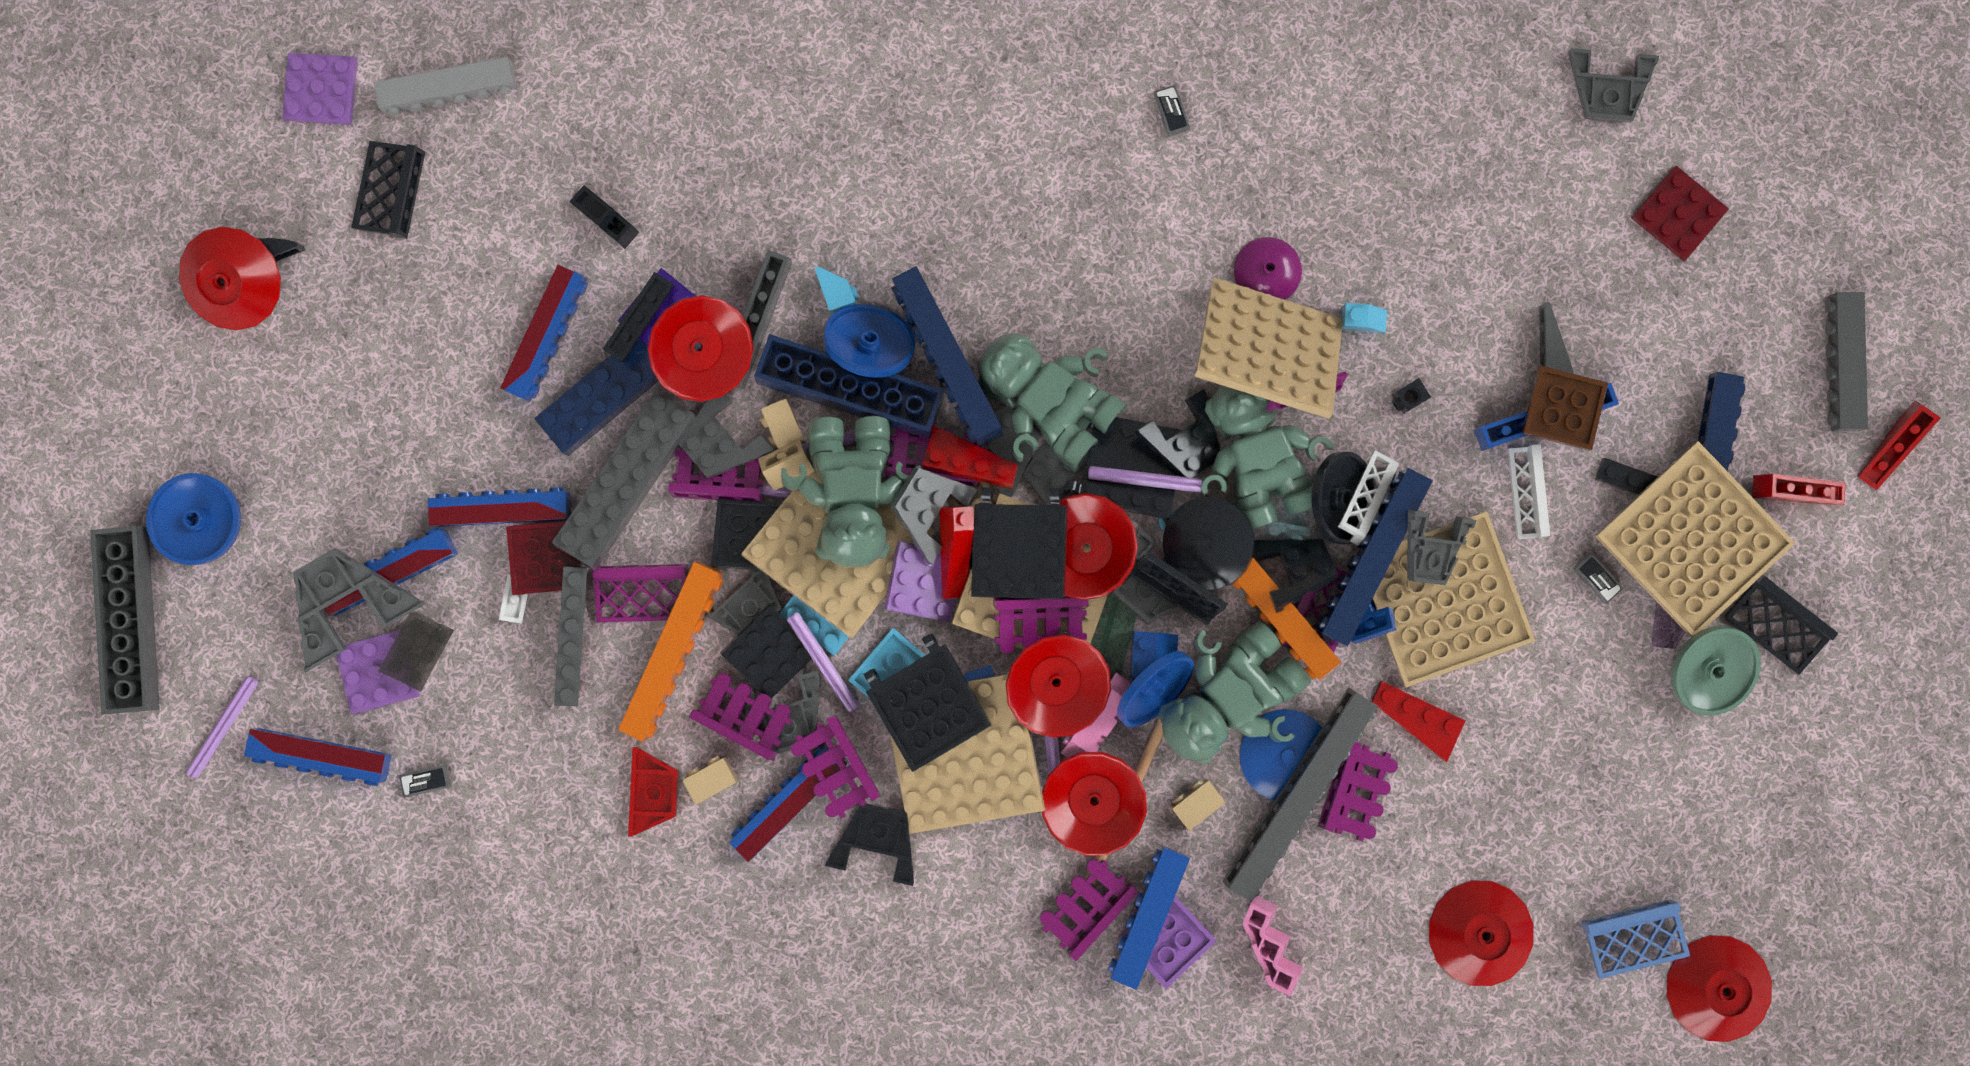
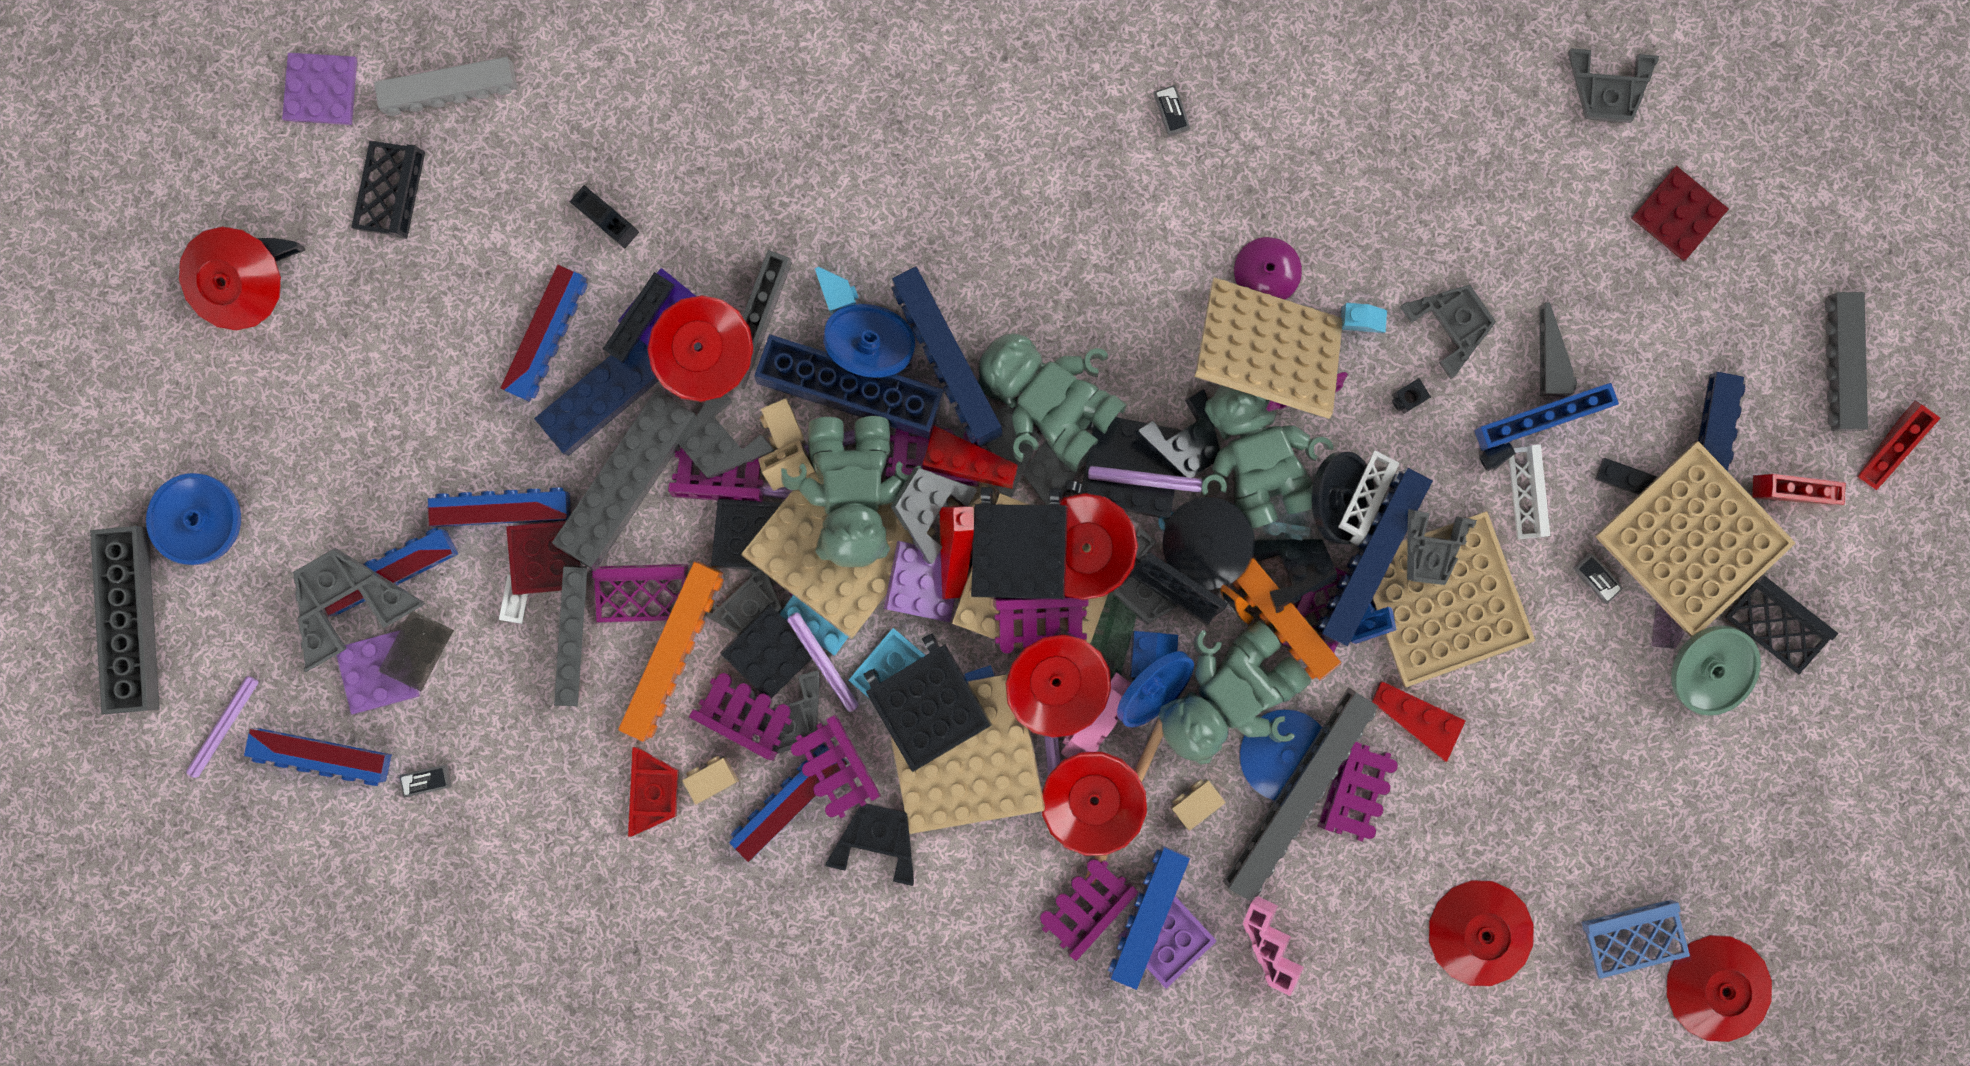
(1236, 604): none -> orange slope
(1461, 316): none -> dark grey wing
(1496, 456): none -> black cone
(1565, 408): reddish brown plate -> none

